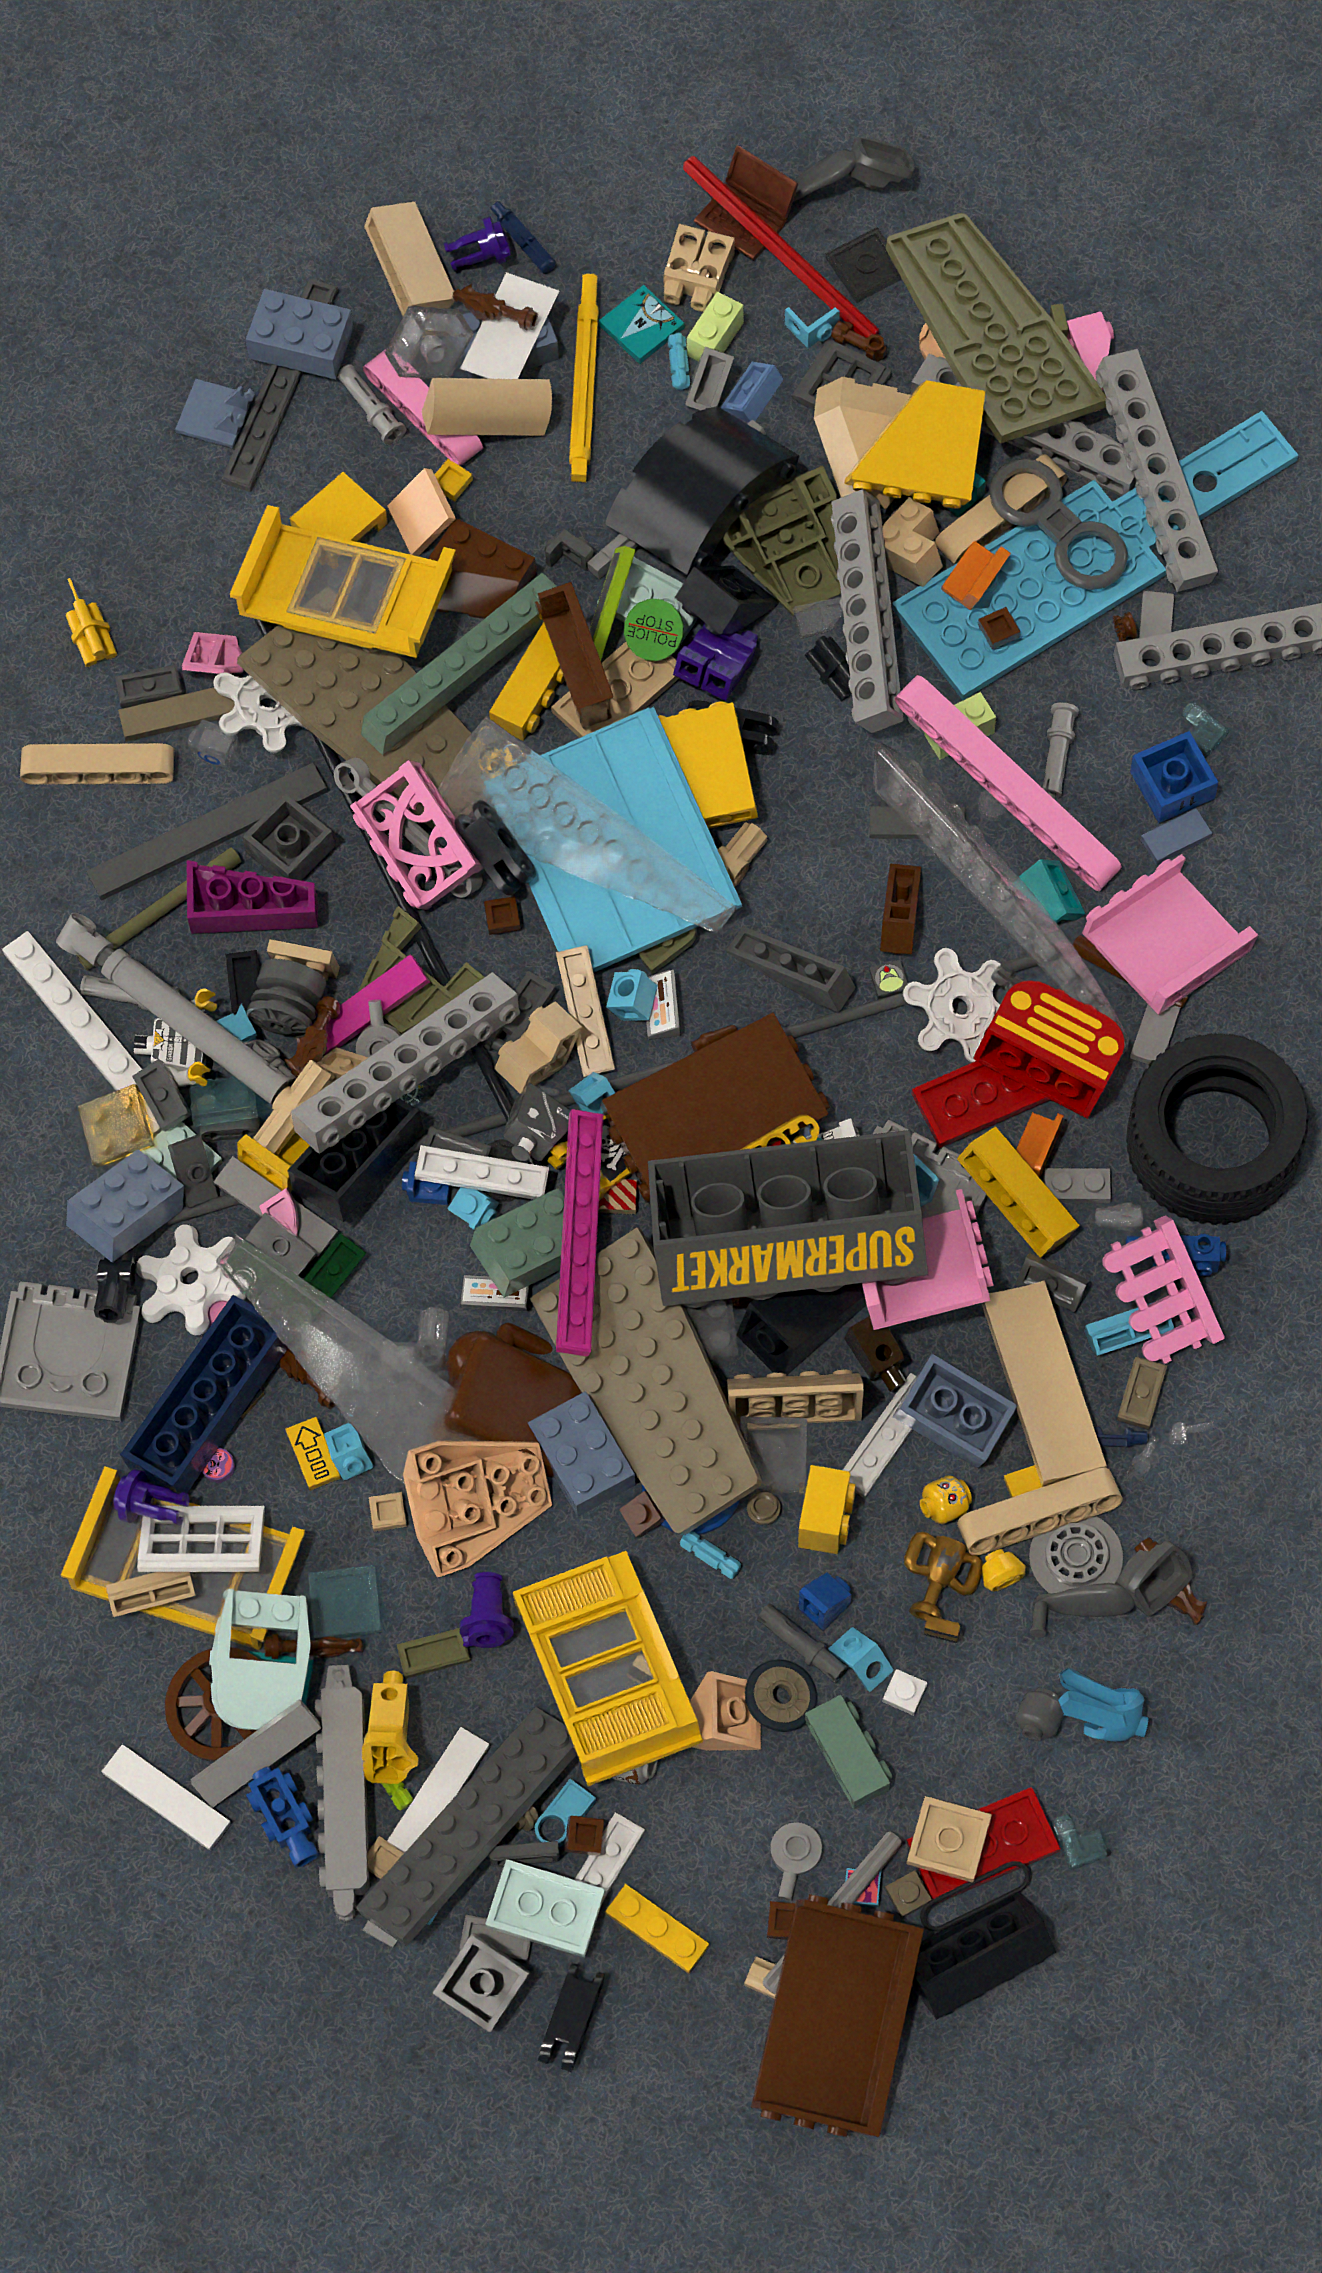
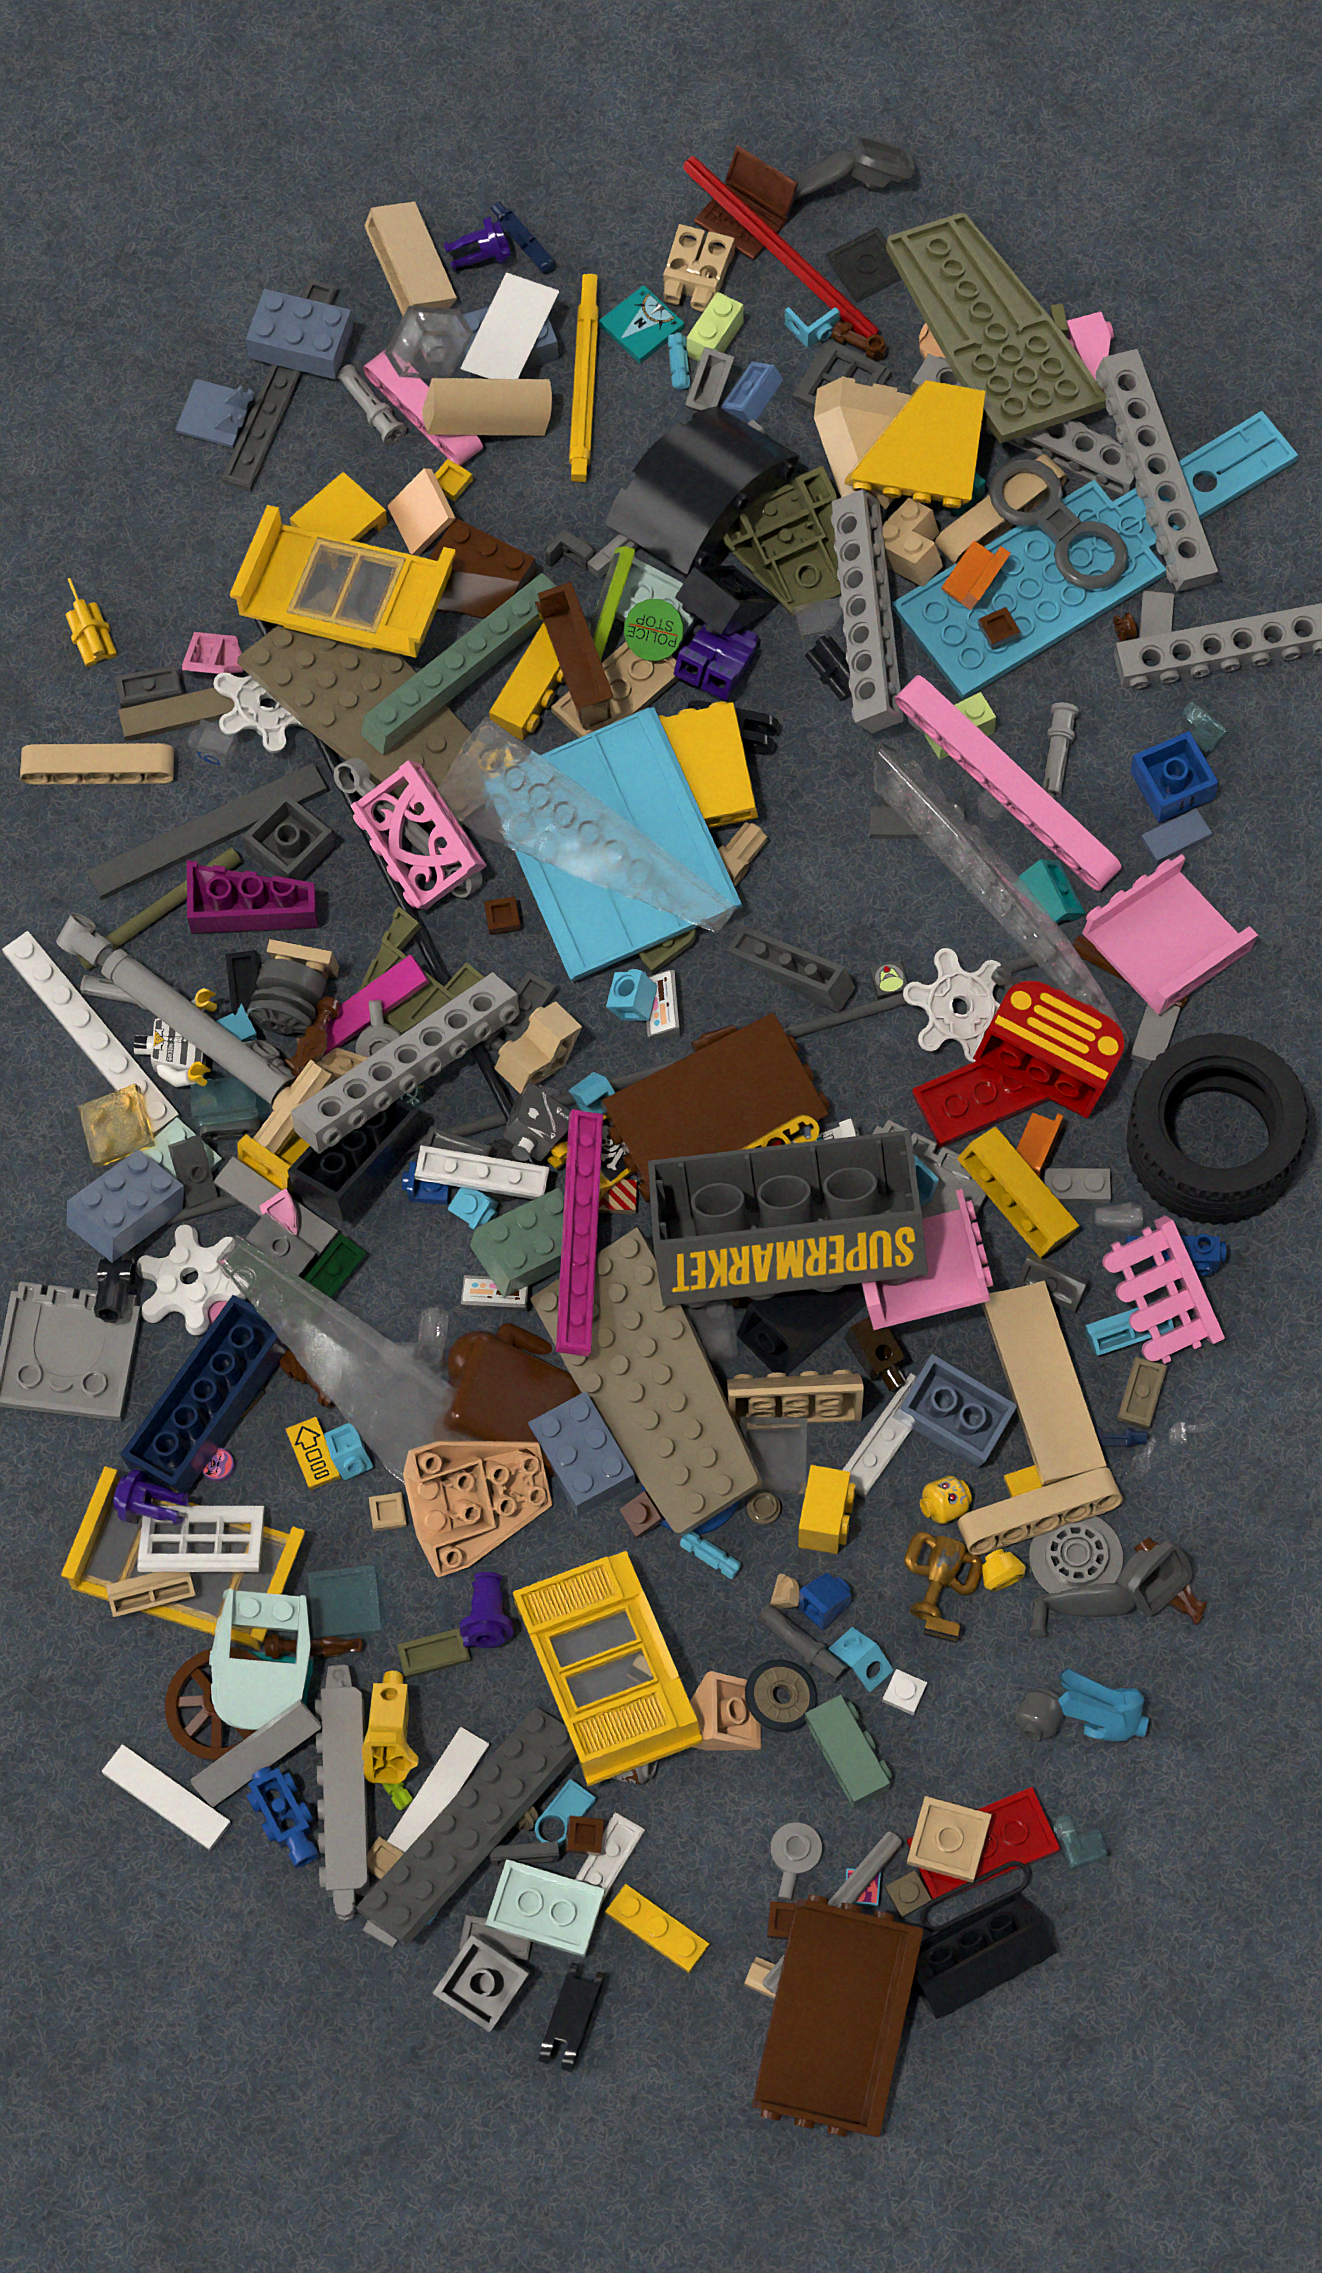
(162, 1095): dark grey plate -> none
(488, 306): reddish brown piece -> none
(495, 848): black piece -> none
(586, 1009): tan tile -> none
(785, 1592): none -> tan tile
(900, 909): reddish brown slope -> none

